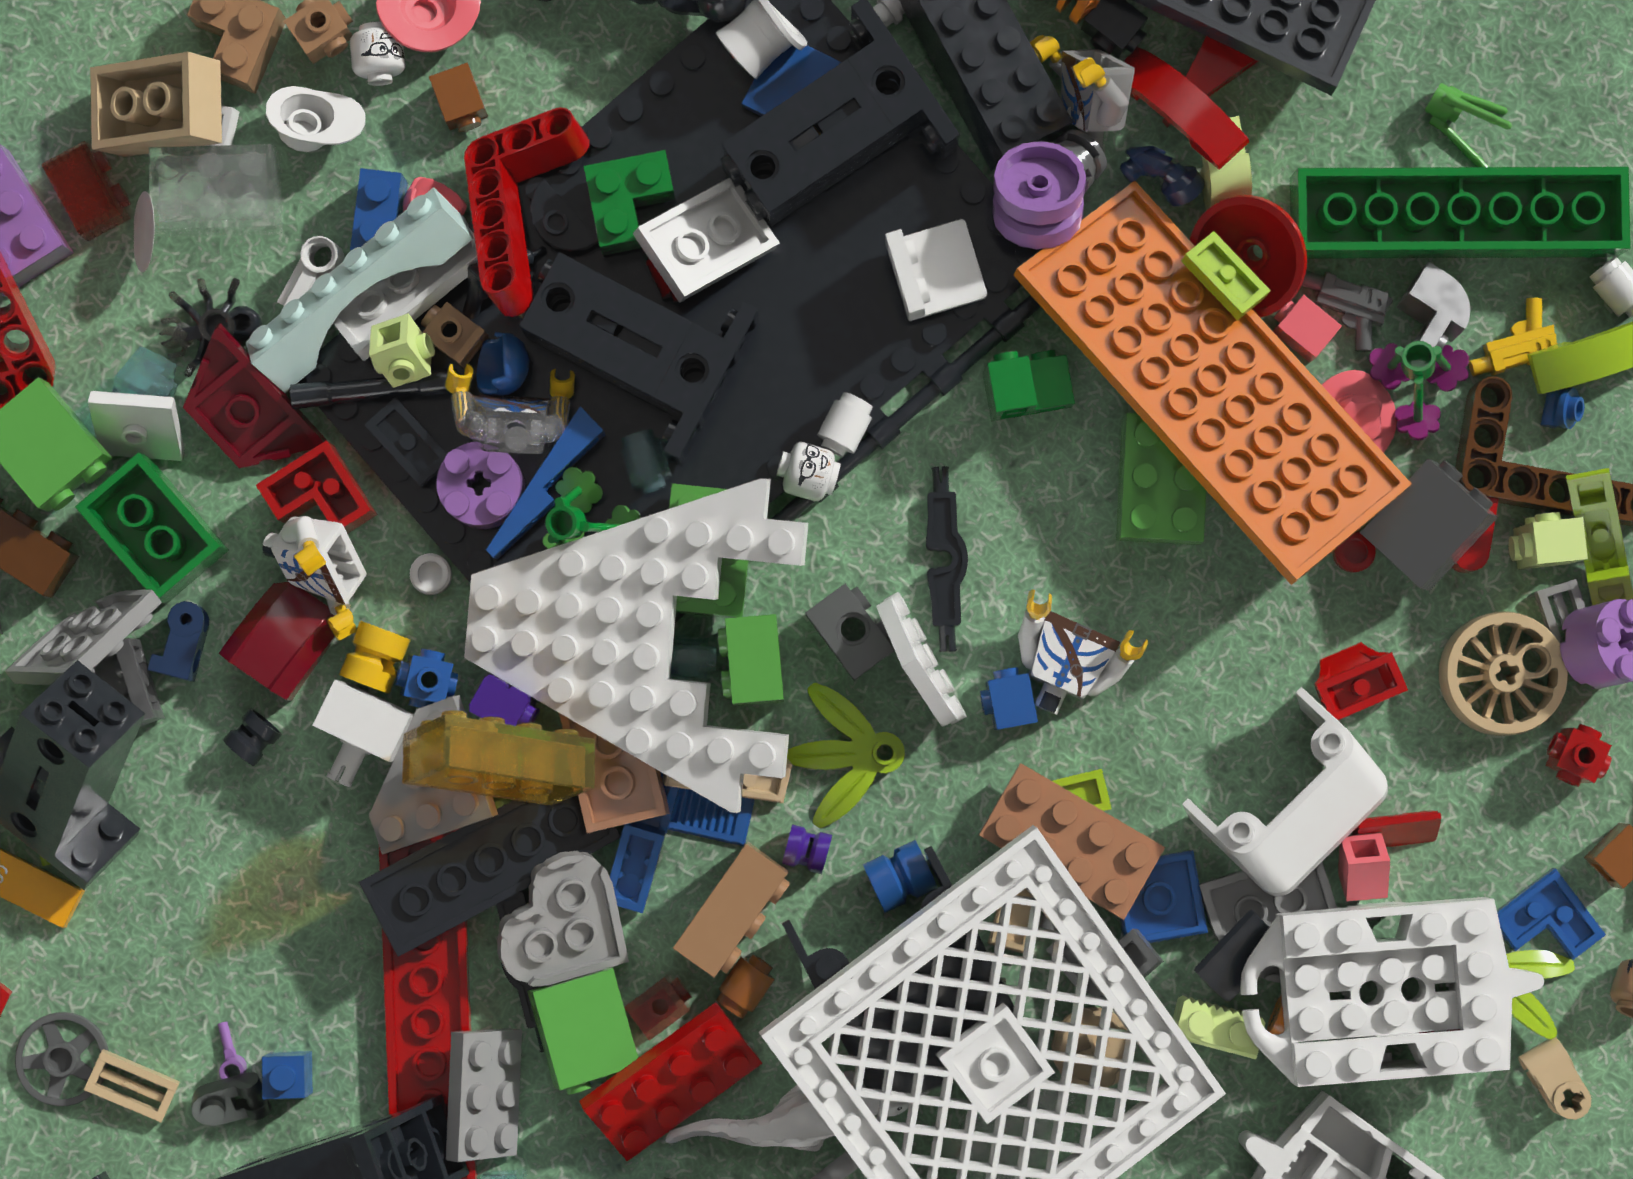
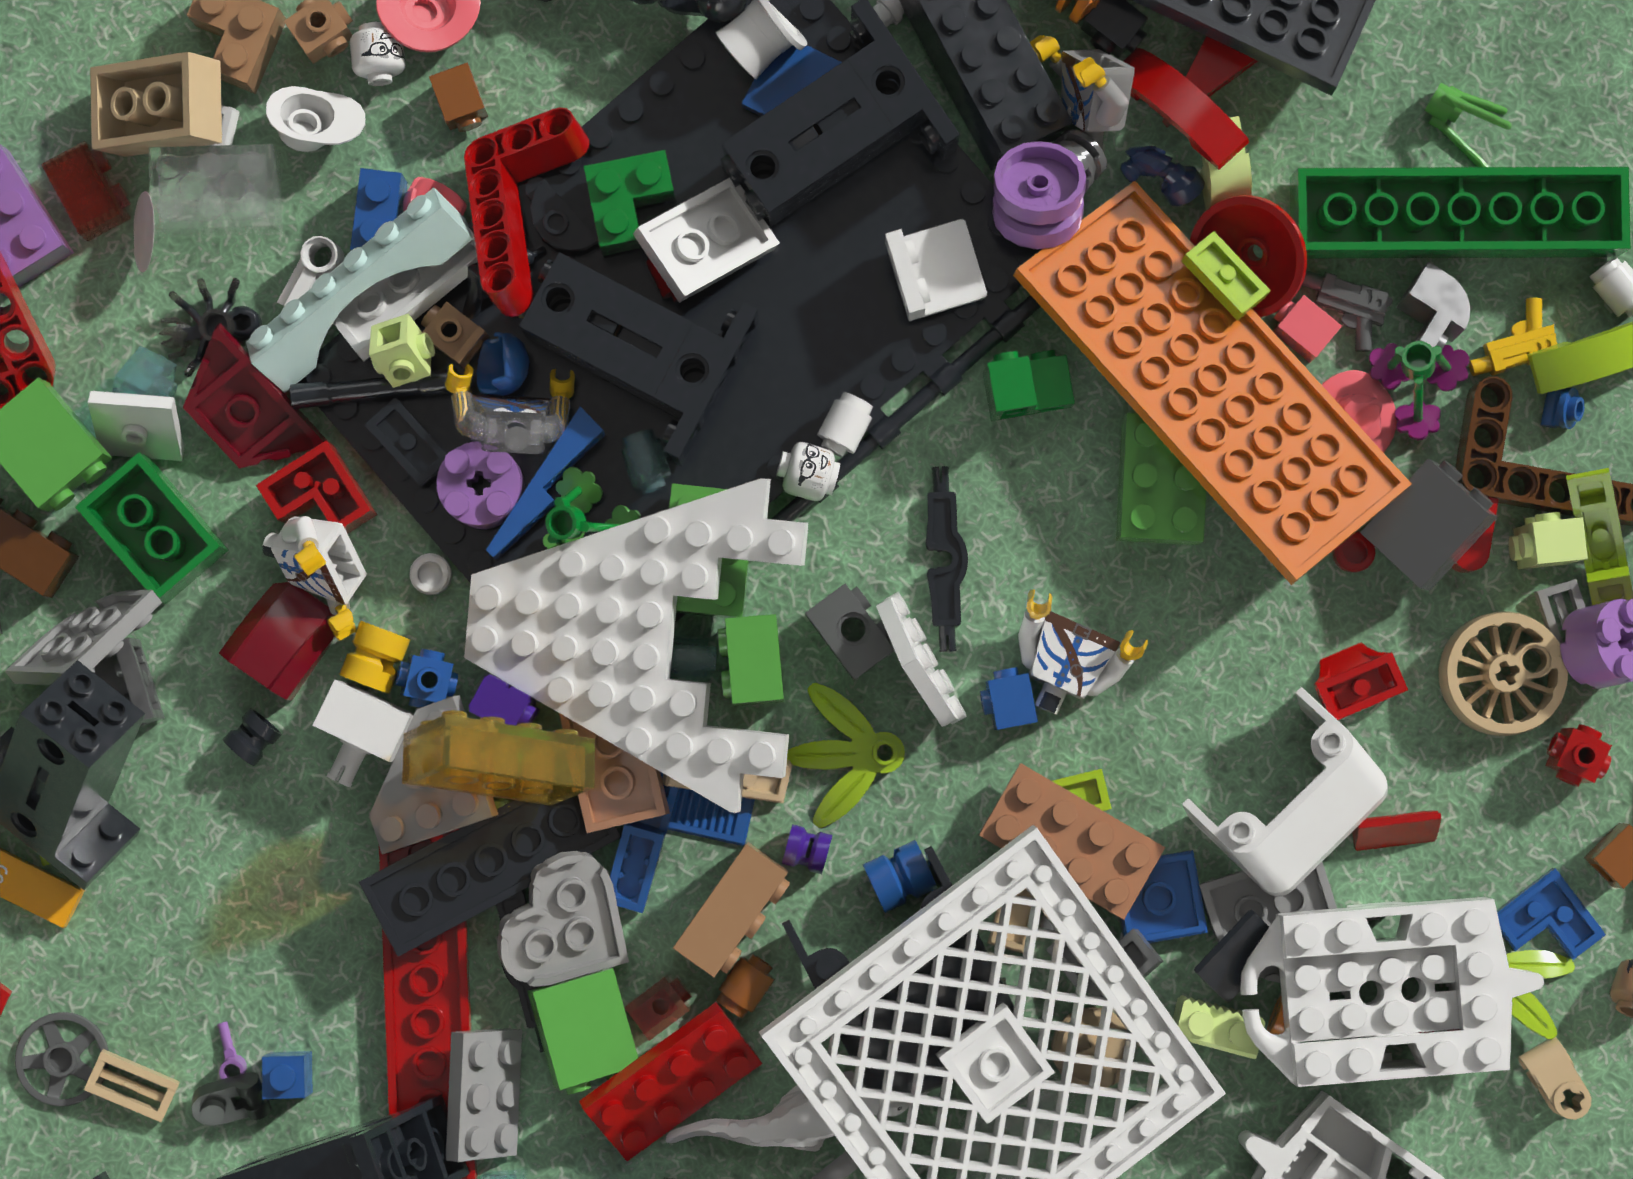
(185, 642): dark blue leg -> none
(1364, 867): coral brick -> none

